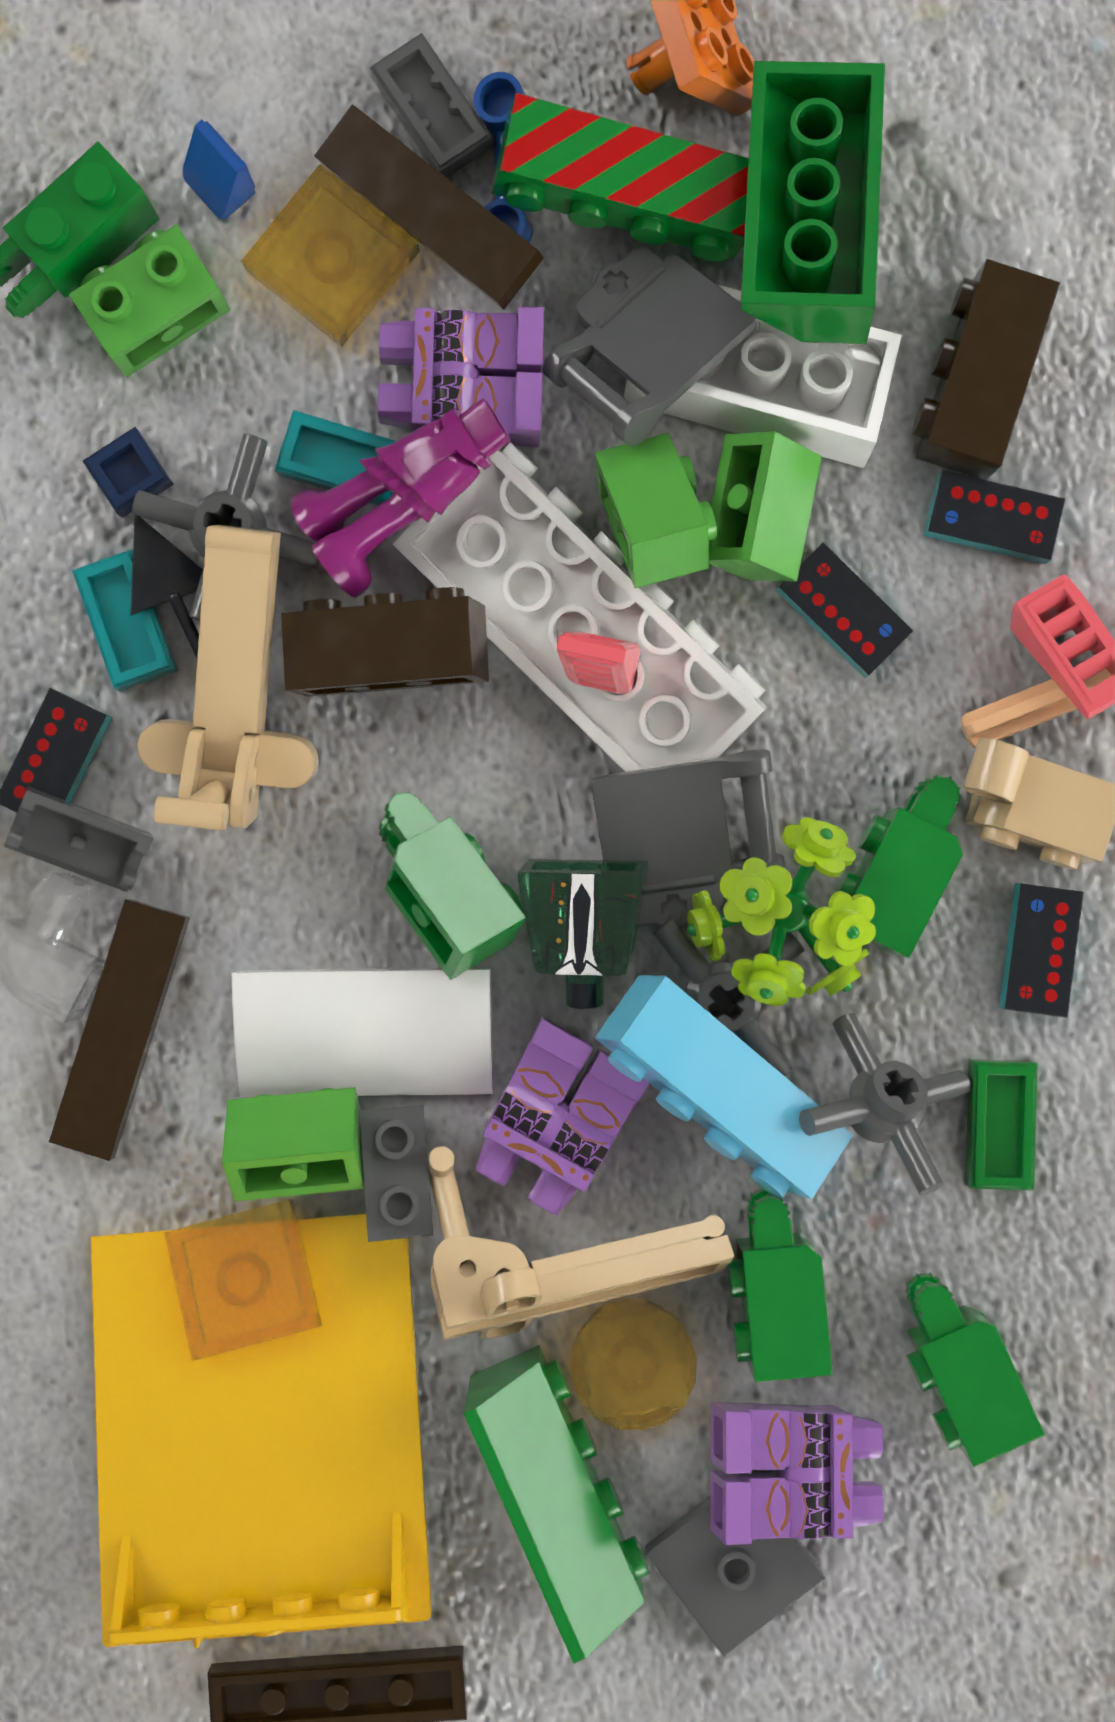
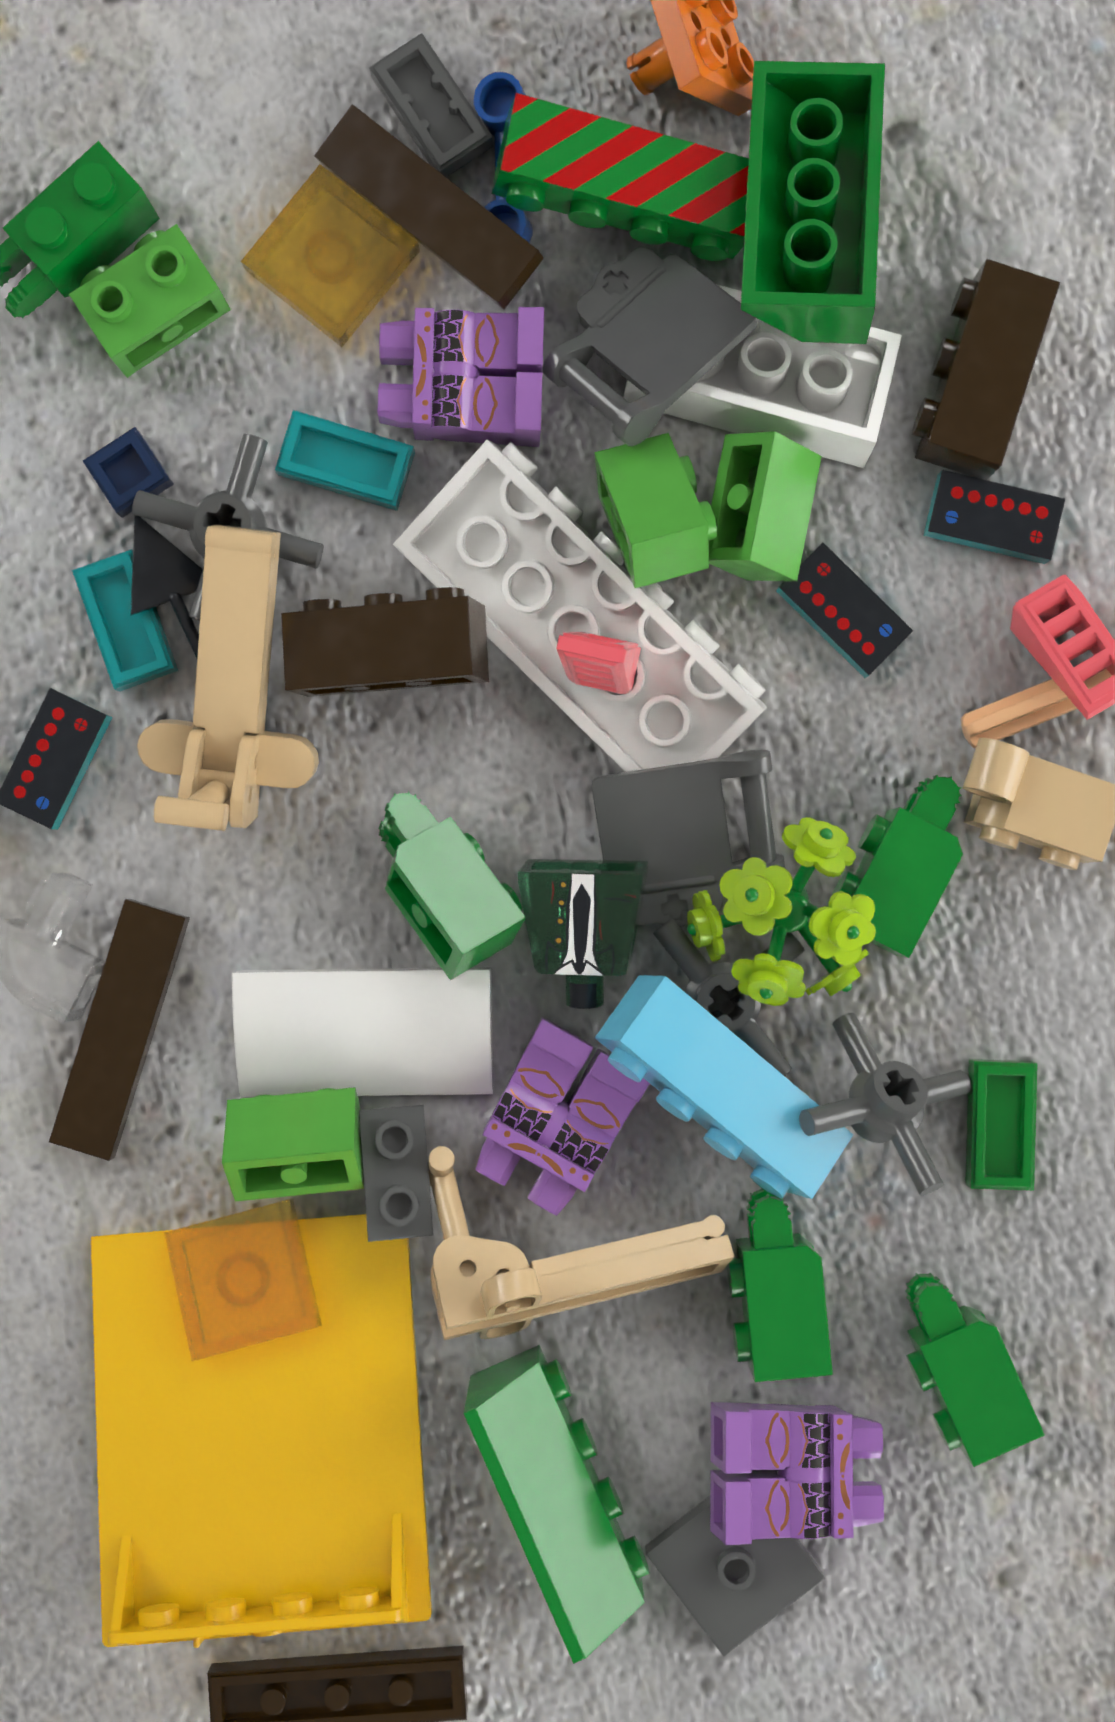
(78, 839): dark grey hinge -> none
(216, 172): blue slope -> none
(423, 473): magenta piece -> none
(633, 1364): clear yellow tile -> none
(1041, 950): black tile -> none

